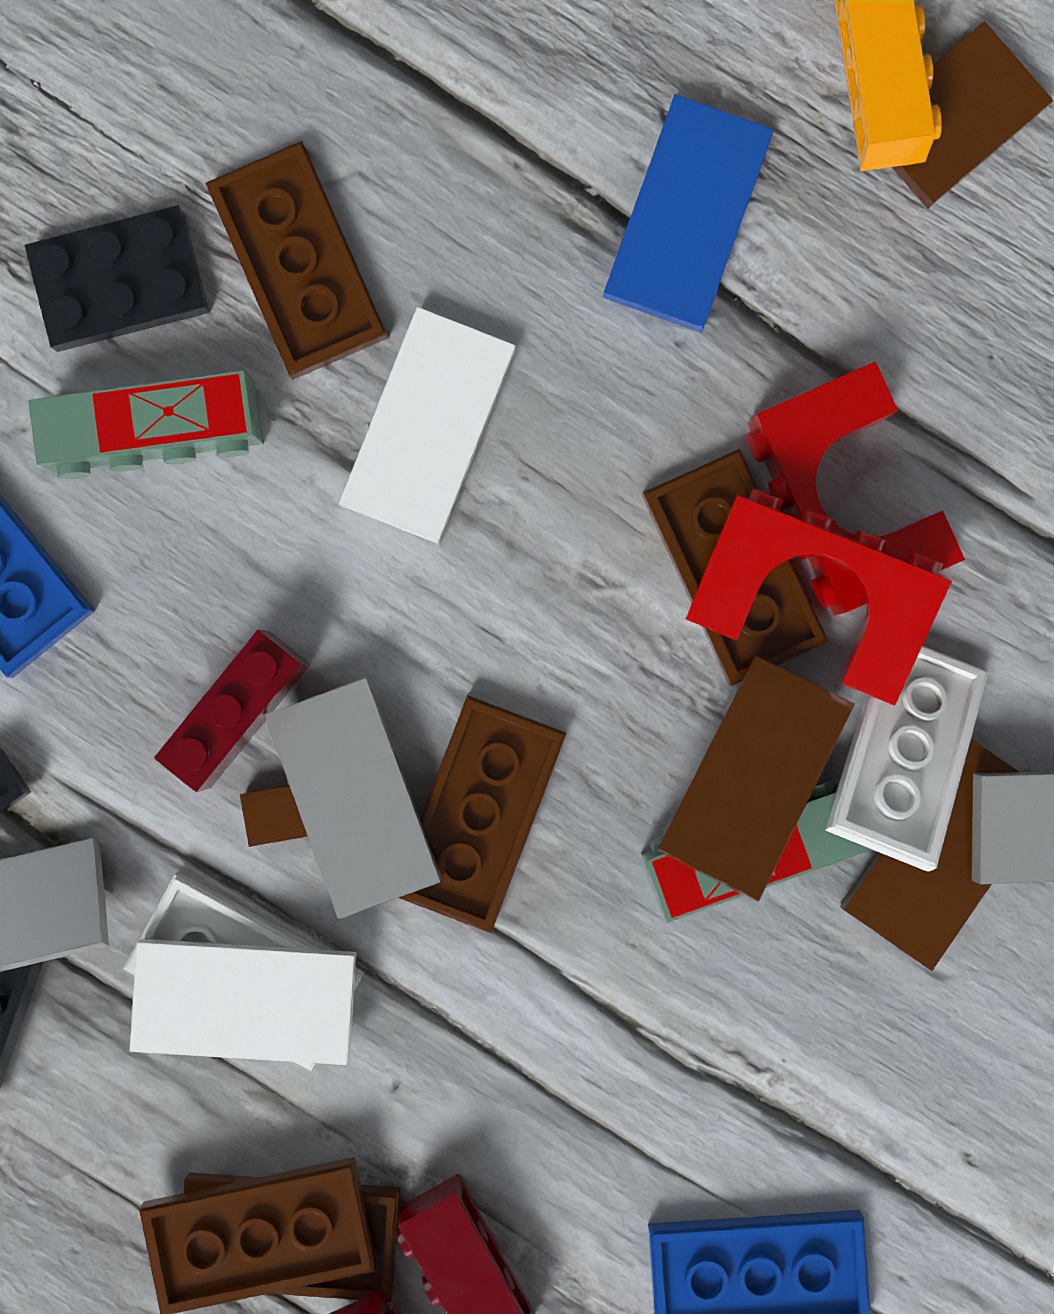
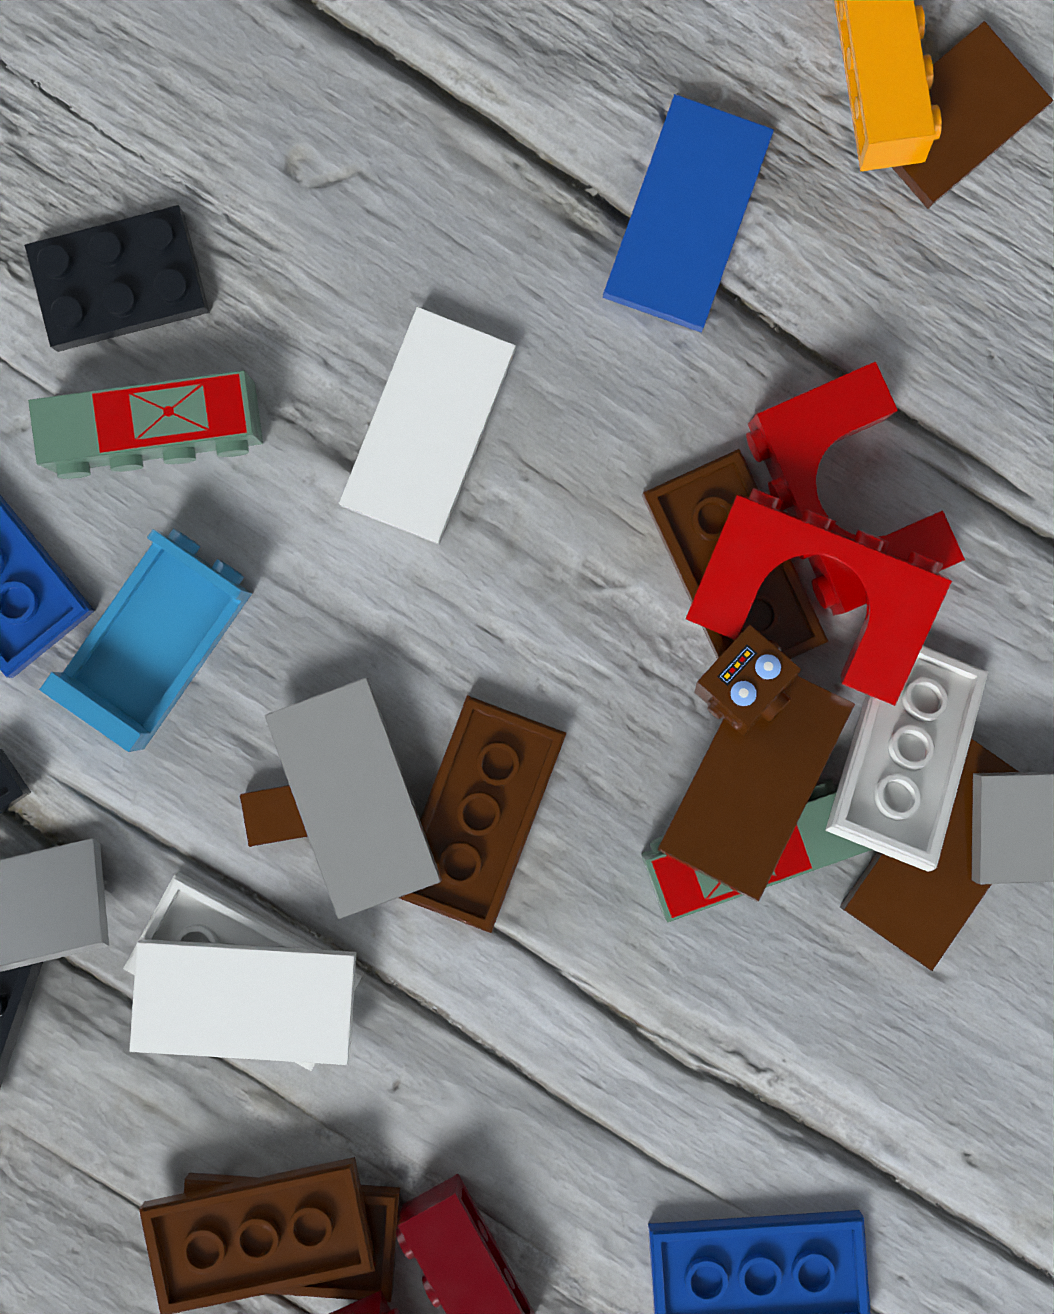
(150, 641): none -> dark azure panel
(232, 711): dark red brick -> none
(296, 260): reddish brown tile -> none
(748, 681): none -> reddish brown head

